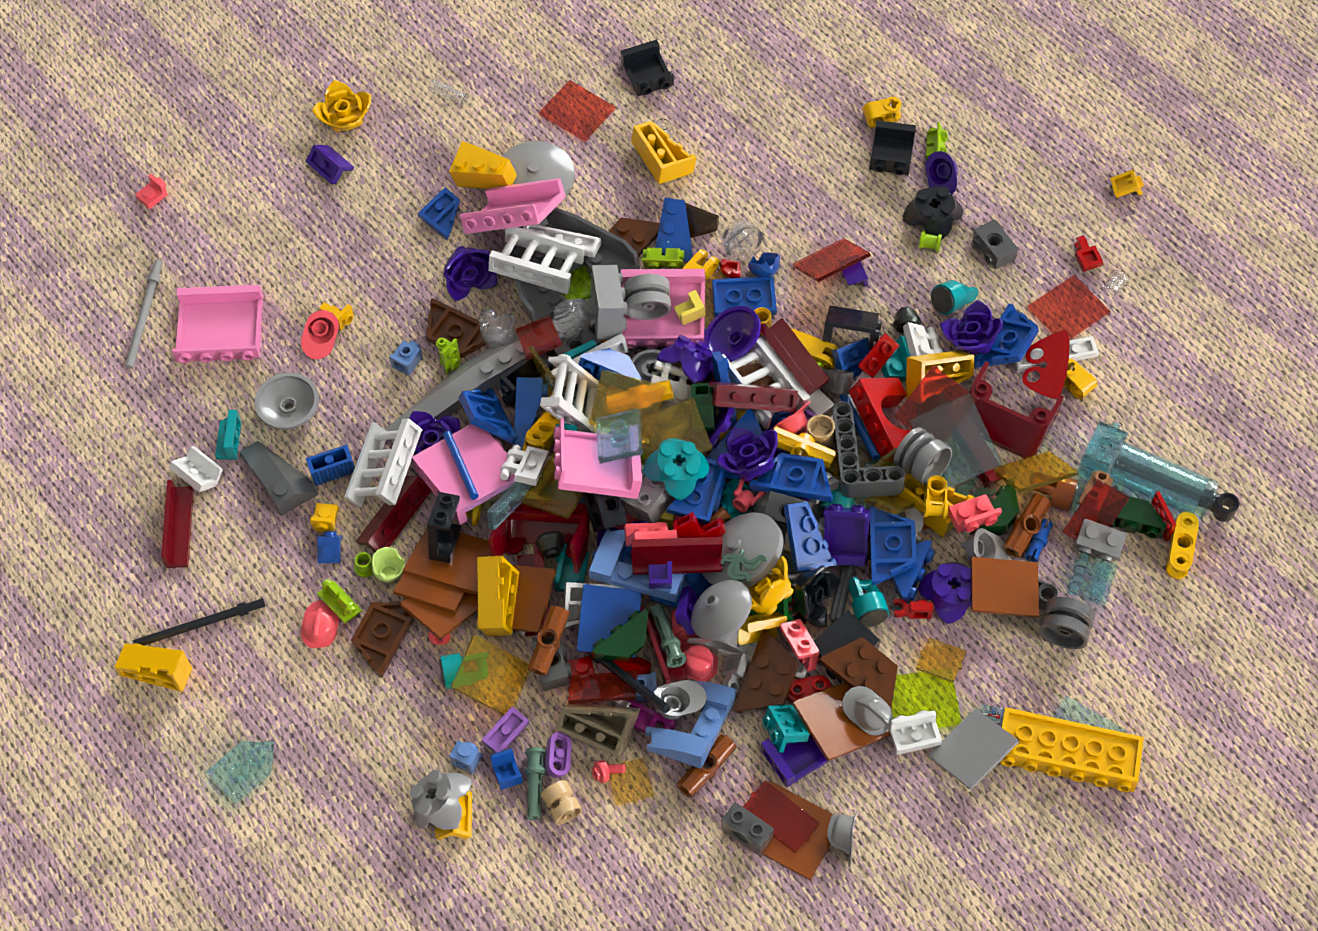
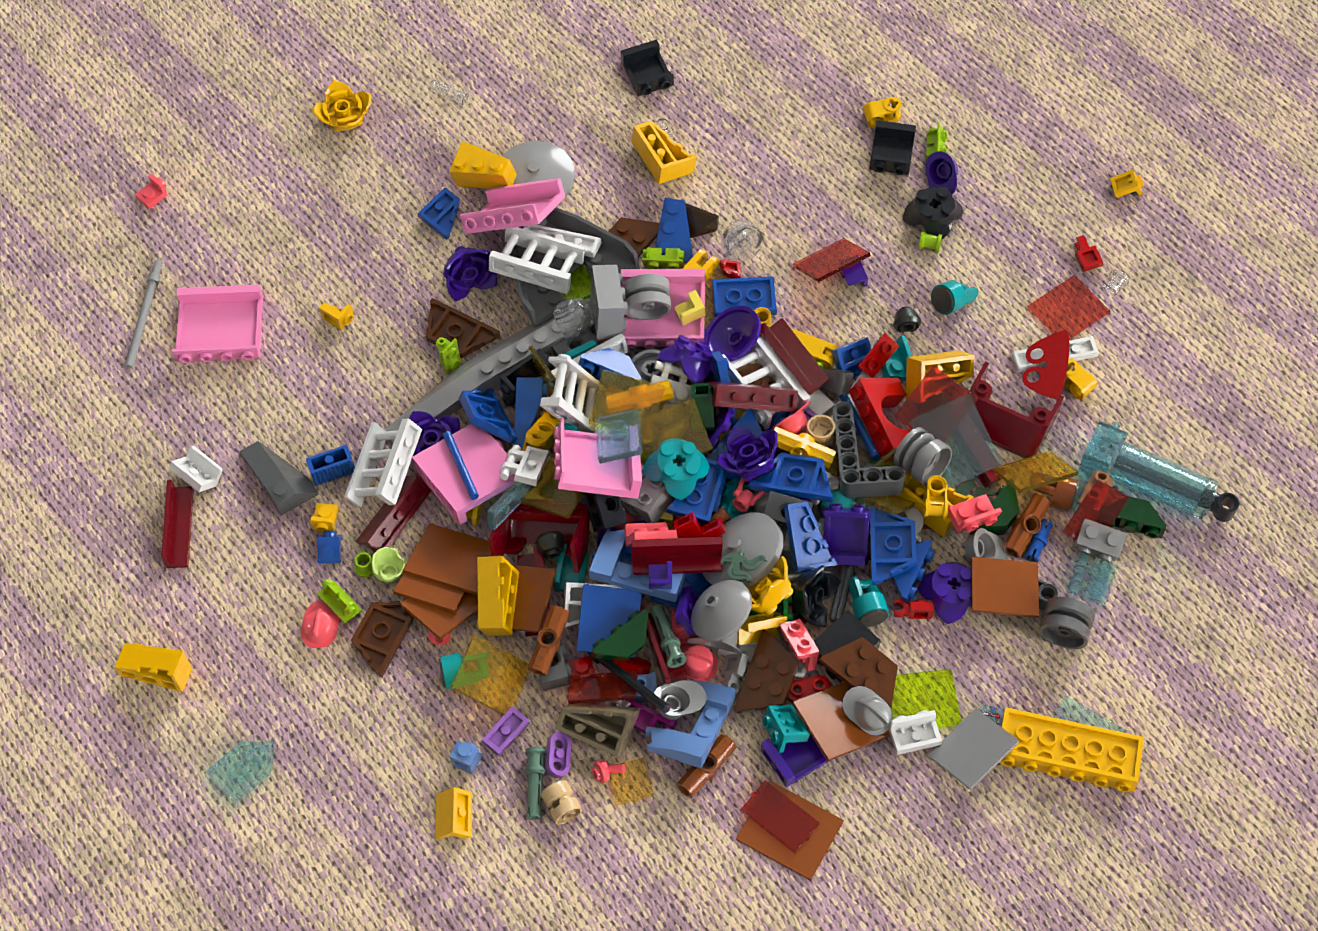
(228, 437): teal bracket -> none
(241, 609): black bar -> none
(286, 391): light grey dish -> none
(319, 334): coral piece -> none
(328, 162): dark purple panel -> none
(406, 362): medium blue brick -> none
(437, 799): light grey brick -> none
(442, 533): black panel -> none
(496, 329): clear hair -> none
(505, 769): blue bracket -> none
(540, 335): clear red piece -> none
(577, 110): clear red piece -> none
(747, 828): dark grey brick -> none
(766, 266): blue hair -> none
(841, 833): light grey piece -> none
(852, 320): black panel -> none
(919, 340): white plate -> none
(941, 660): clear yellow piece -> none
(973, 332): dark purple brick -> none
(1003, 249): dark grey brick -> none
(1011, 341): blue wing -> none
(1168, 517): red window -> none
(1181, 558): yellow piece -> none

